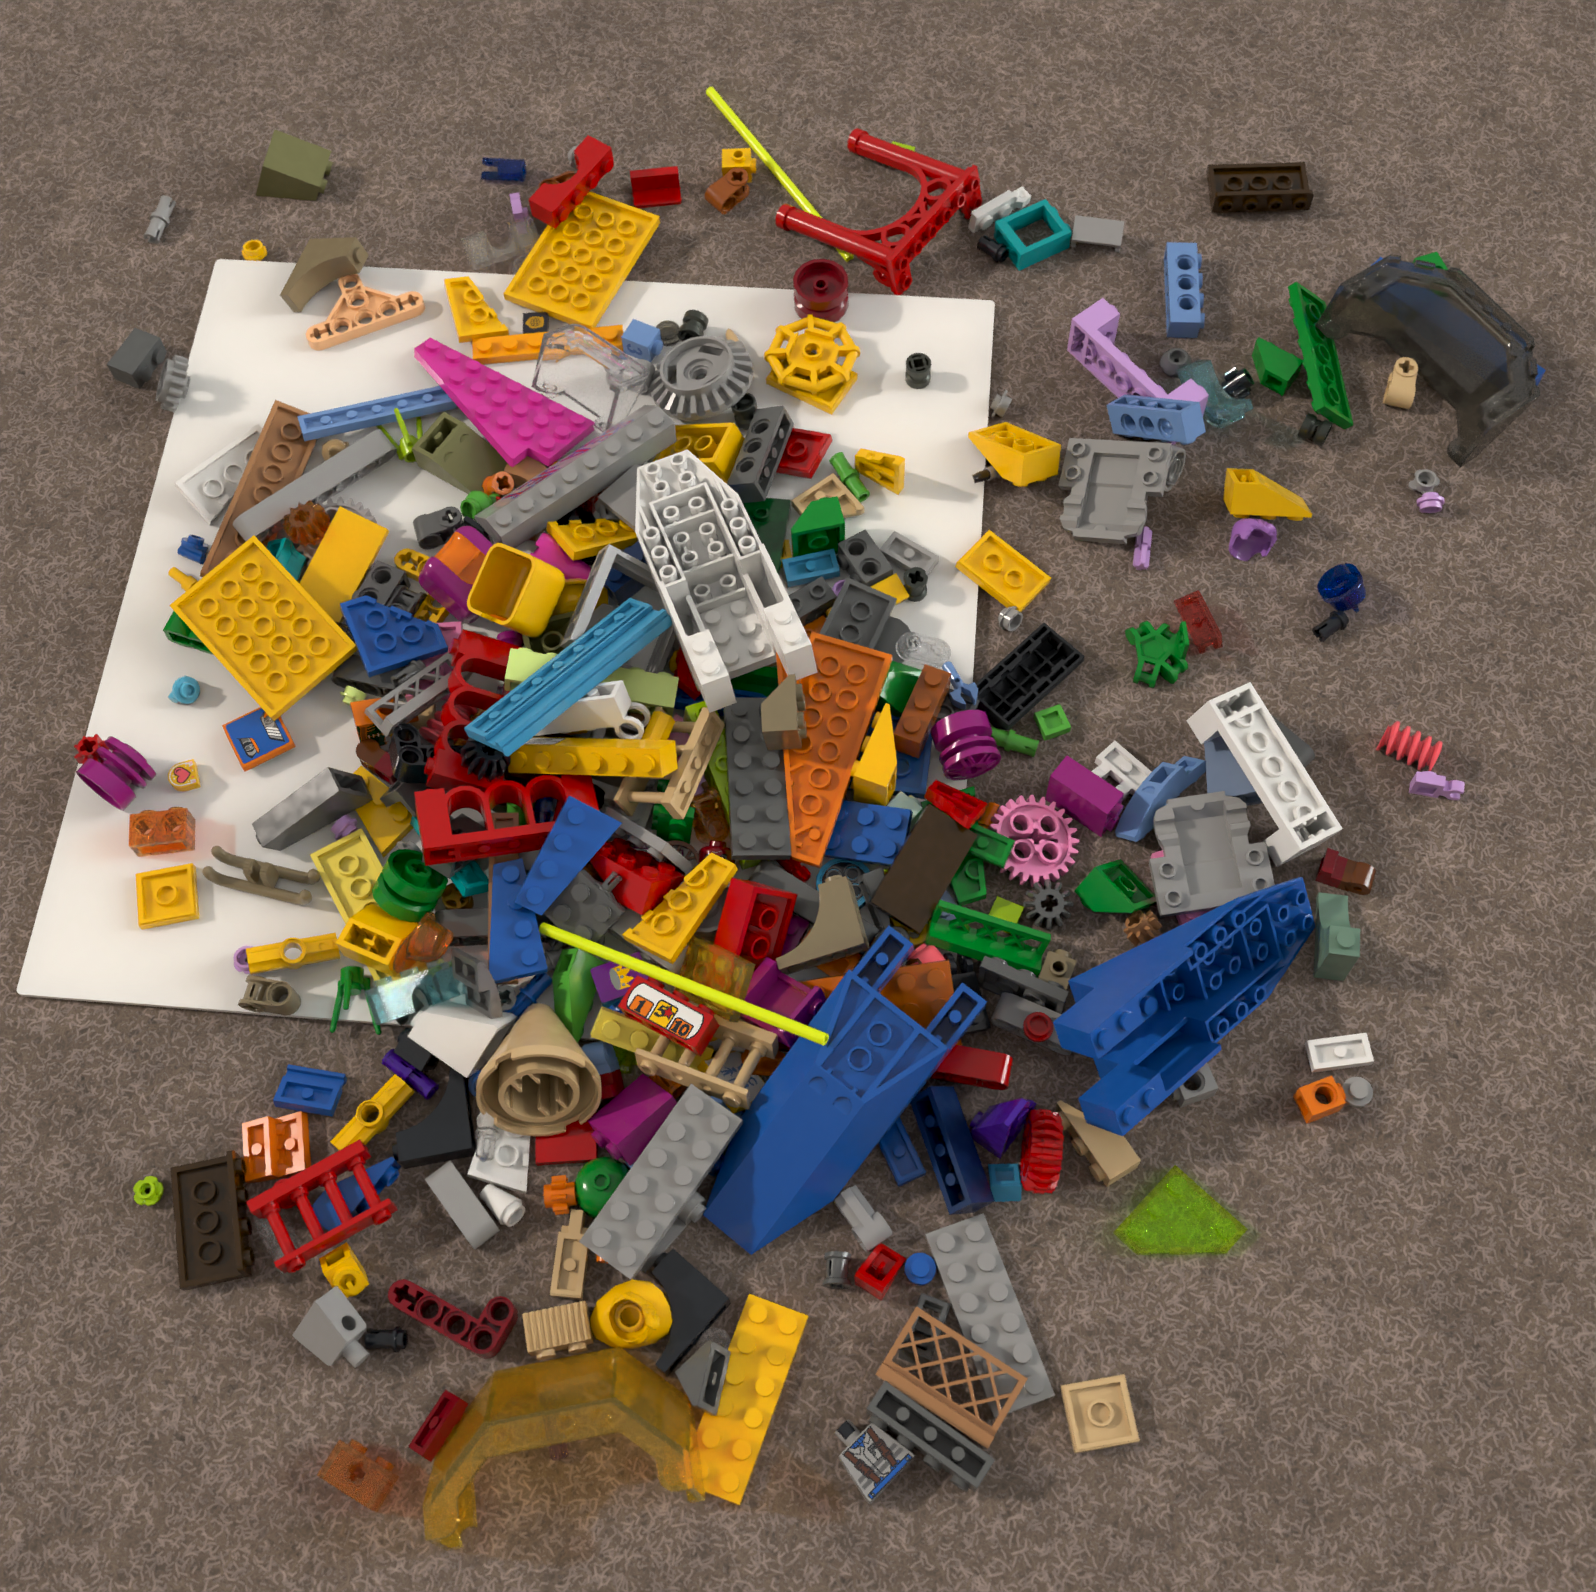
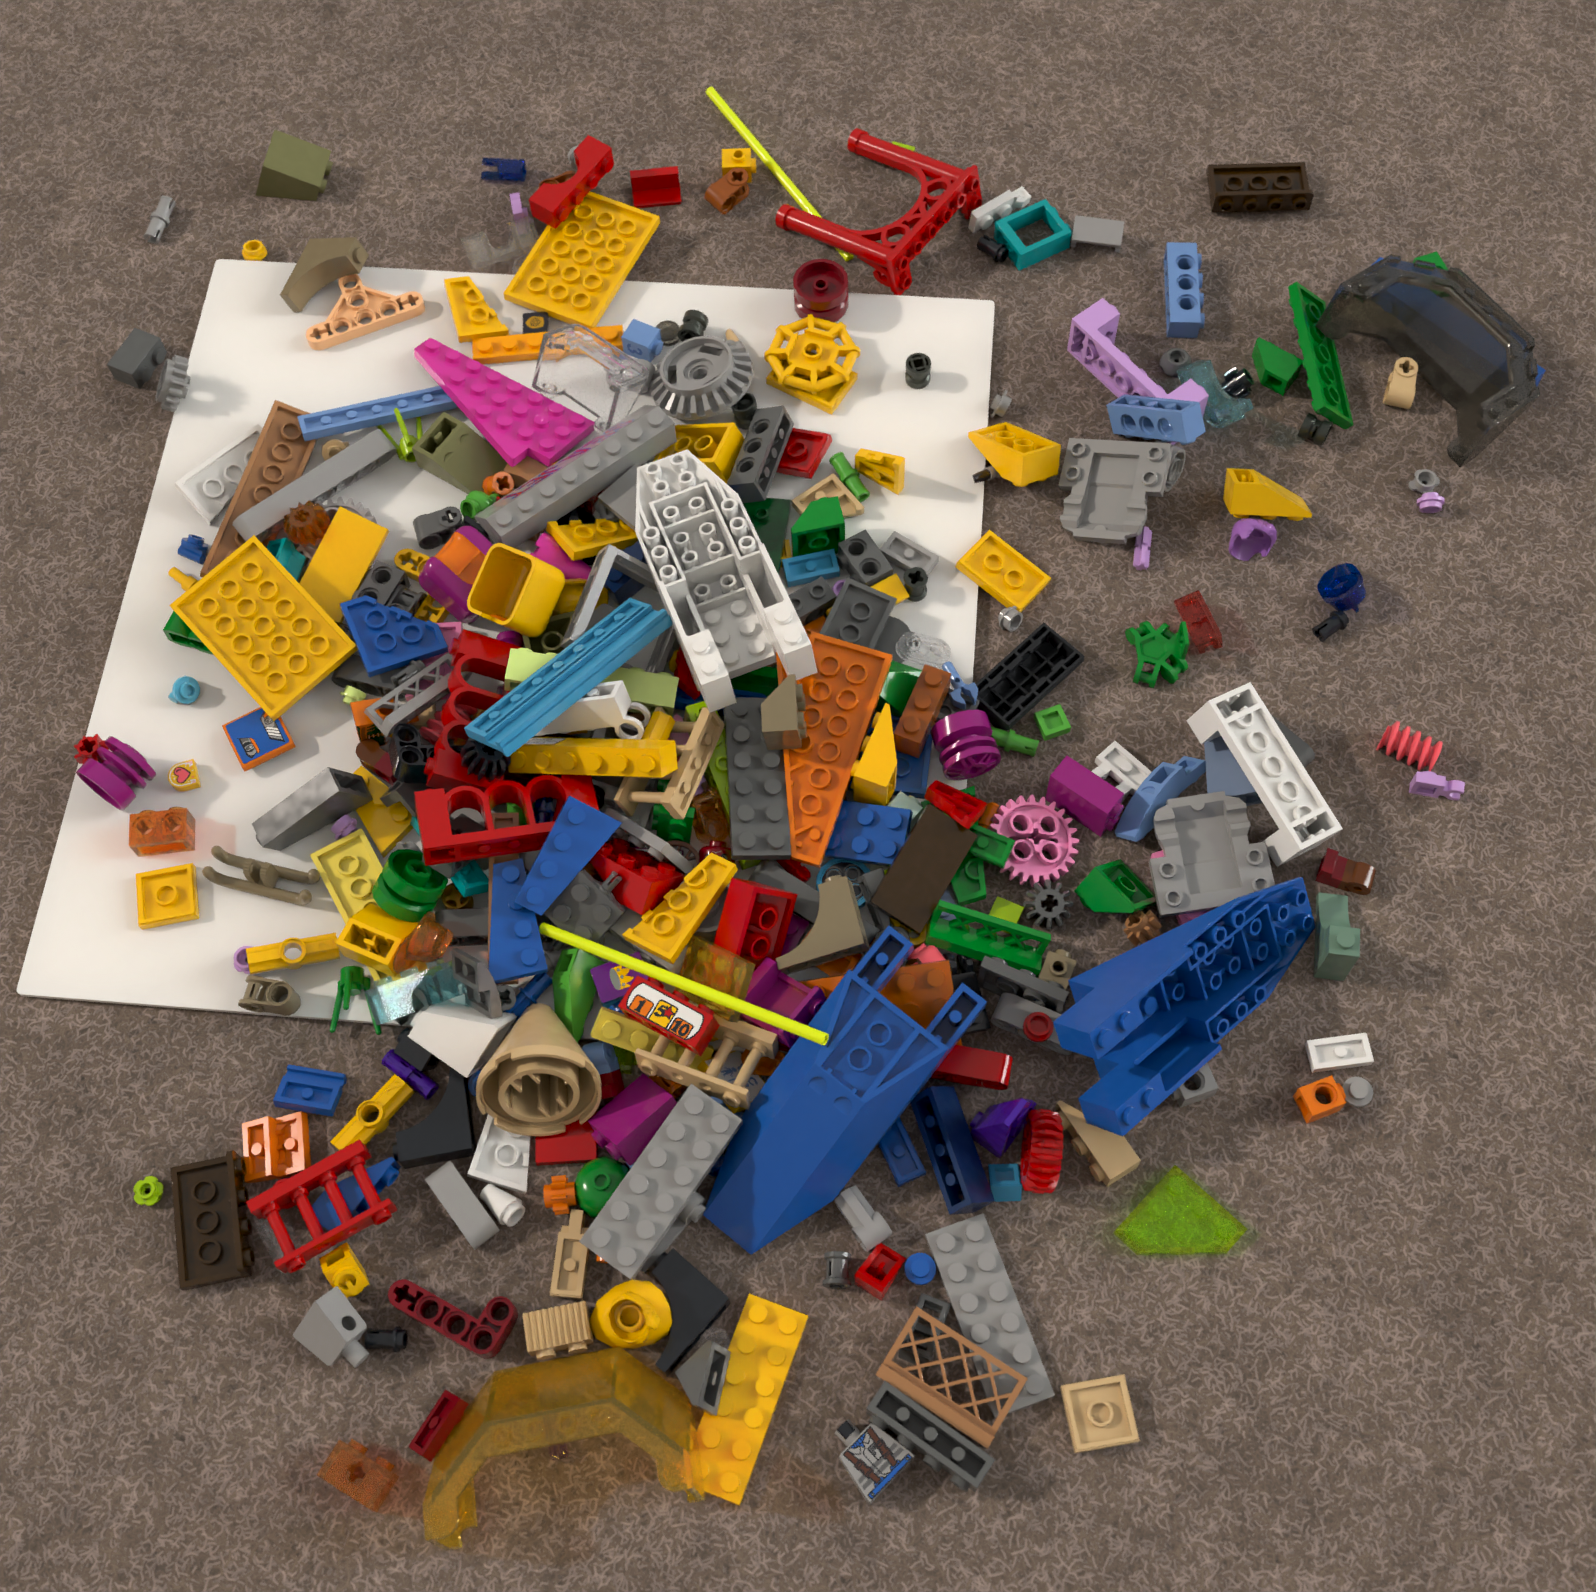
(486, 1137): clear axle -> none

